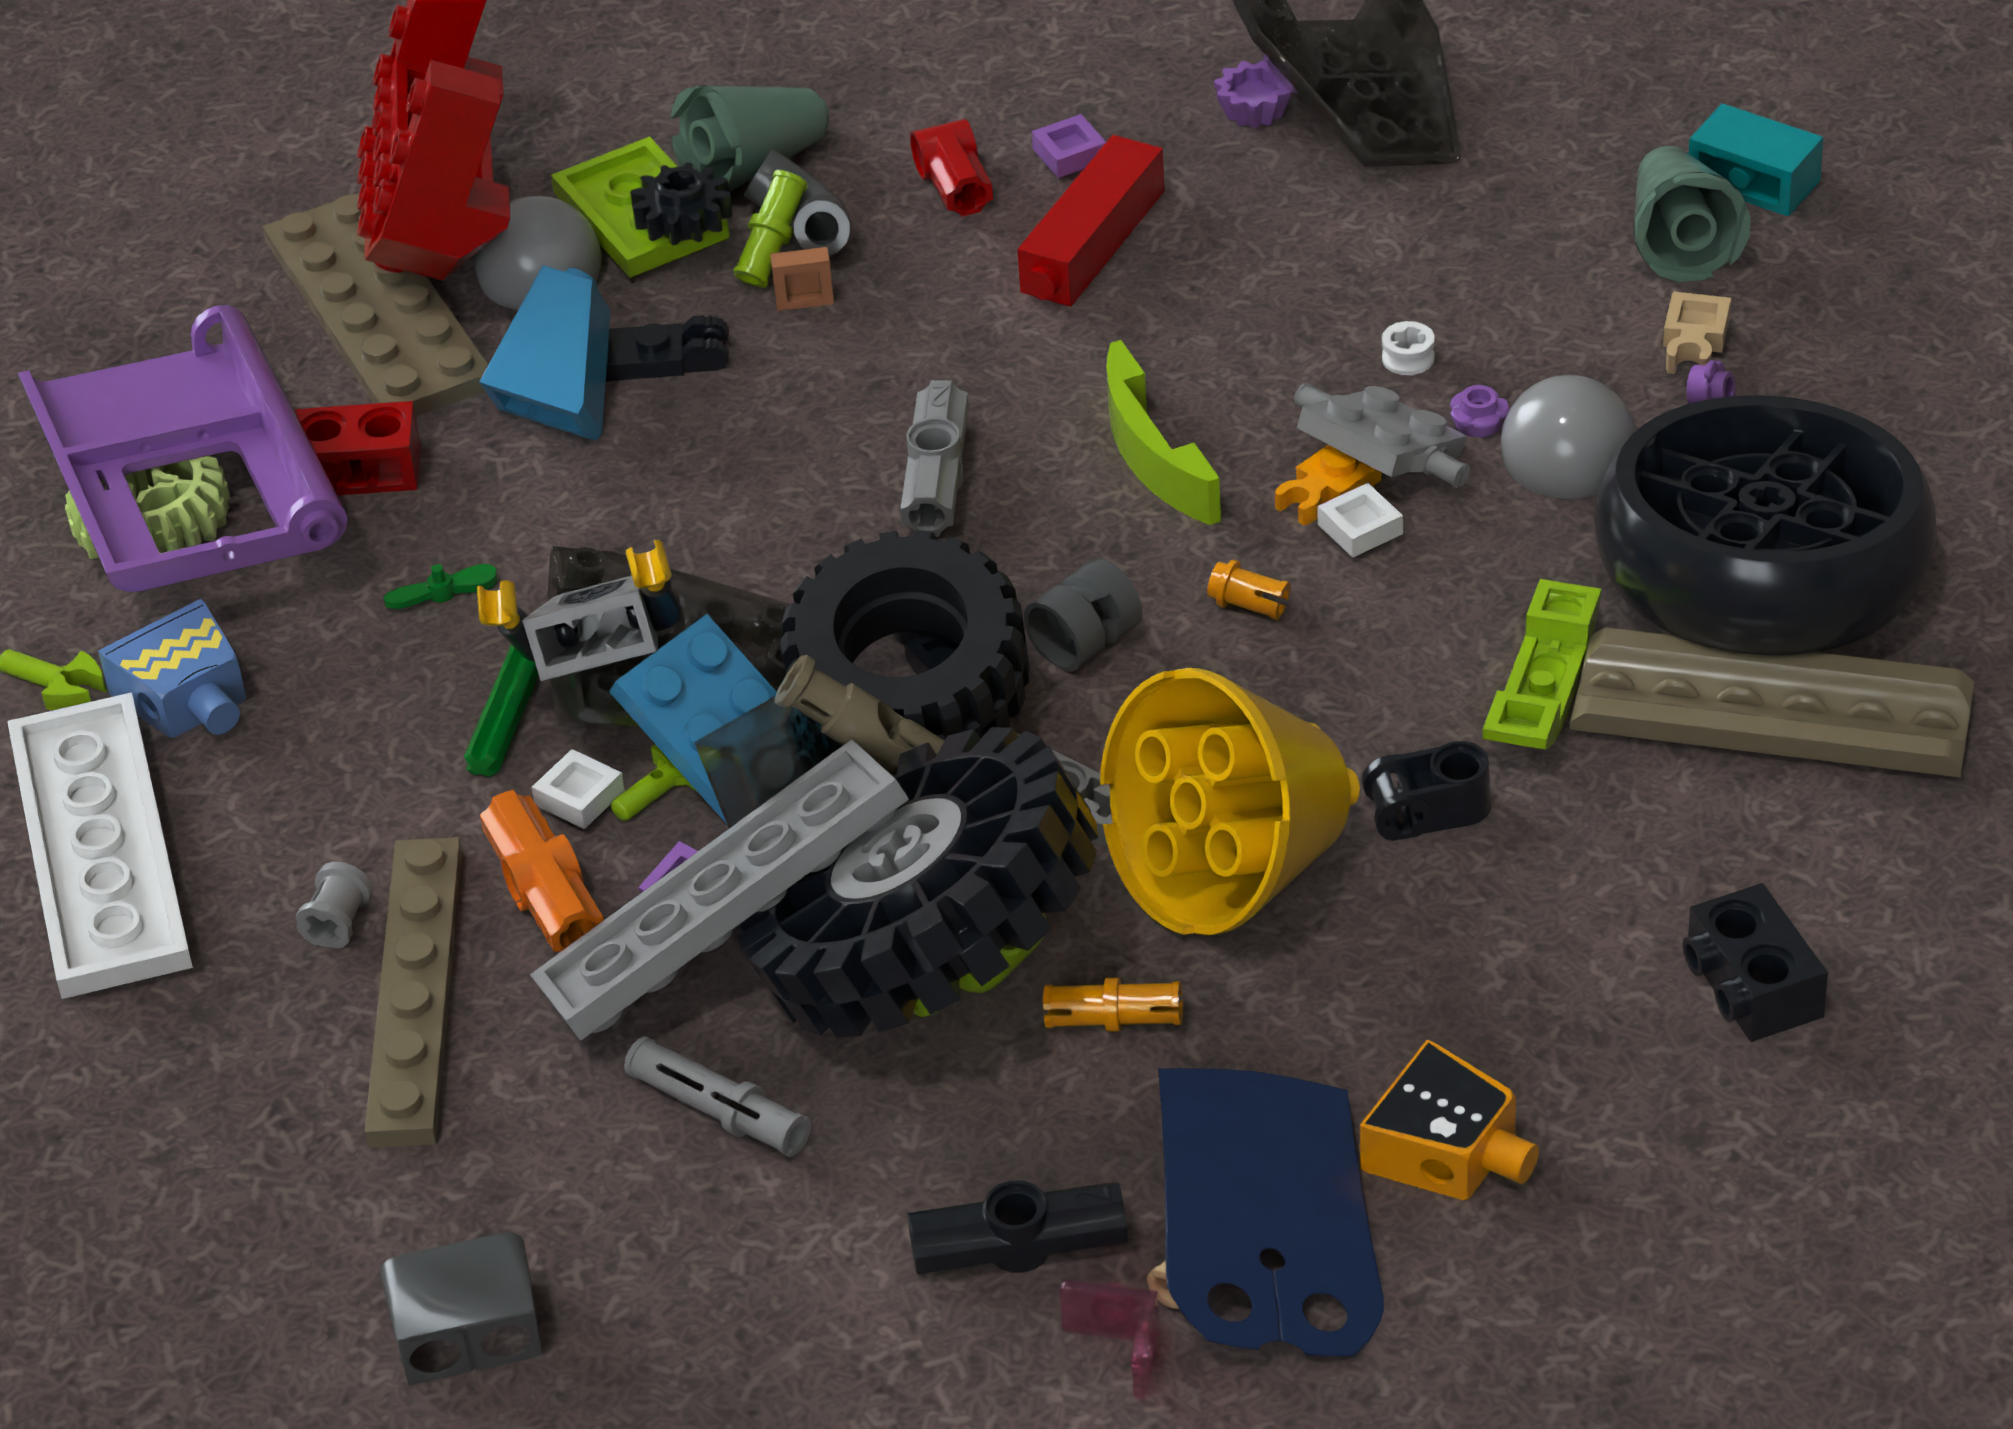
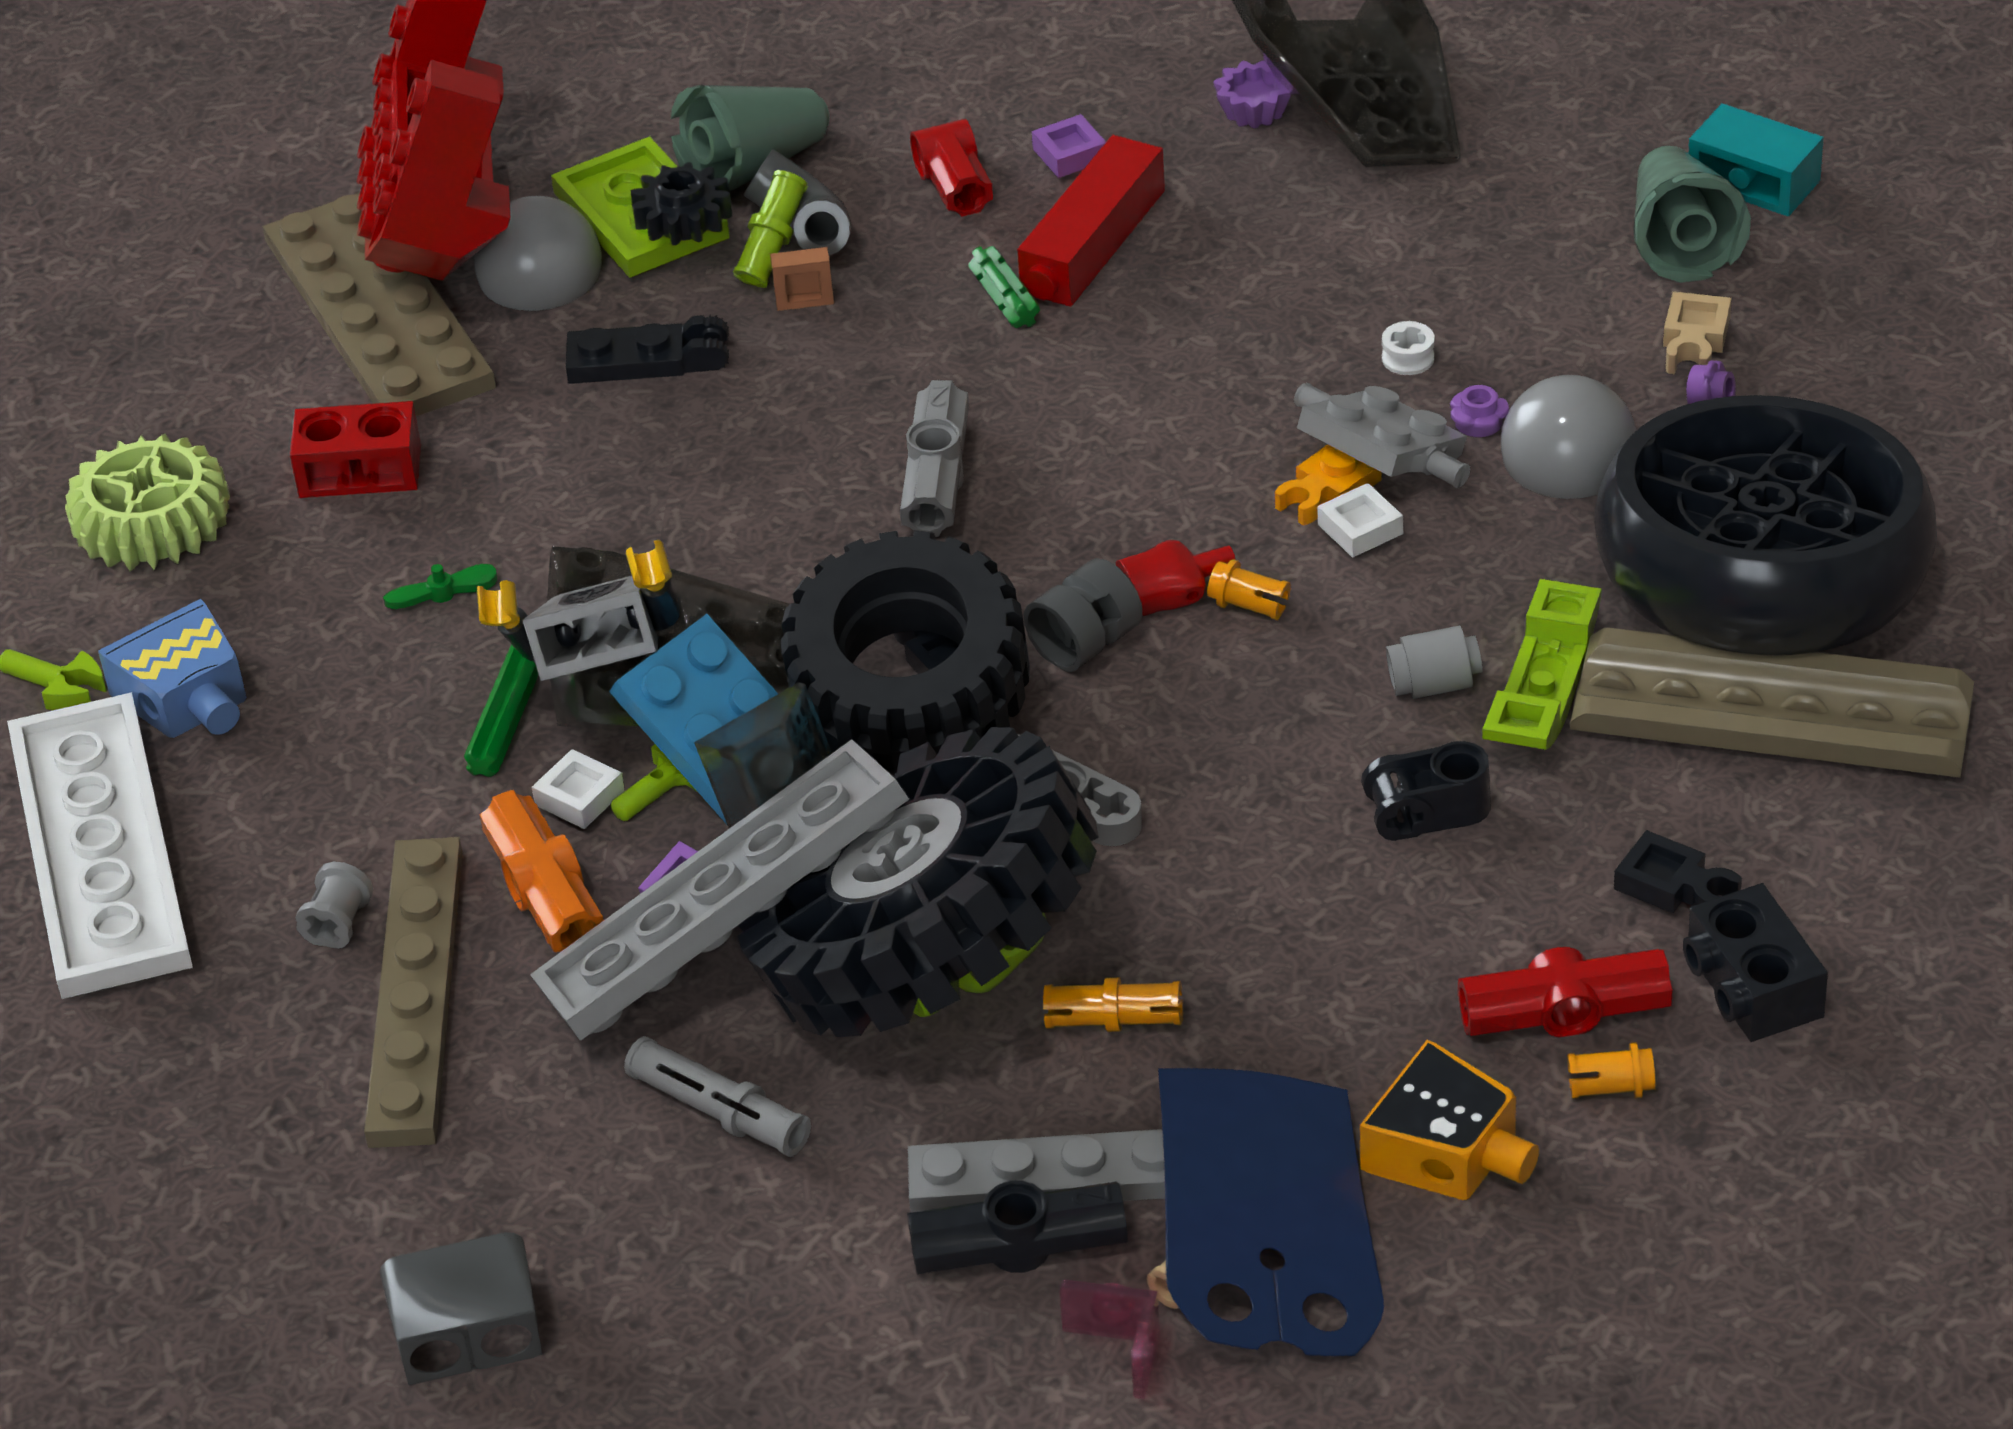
(178, 412): medium lavender piece -> none
(555, 355): dark azure slope -> none
(852, 714): dark tan piece -> none
(968, 1170): none -> light grey plate
(1004, 287): none -> green axle
(1171, 574): none -> red piece
(1174, 475): lime slope -> none
(1217, 799): yellow cone -> none
(1433, 662): none -> light grey brick
(1564, 992): none -> red piece
(1617, 1072): none -> light orange pin
(1670, 873): none -> black plate

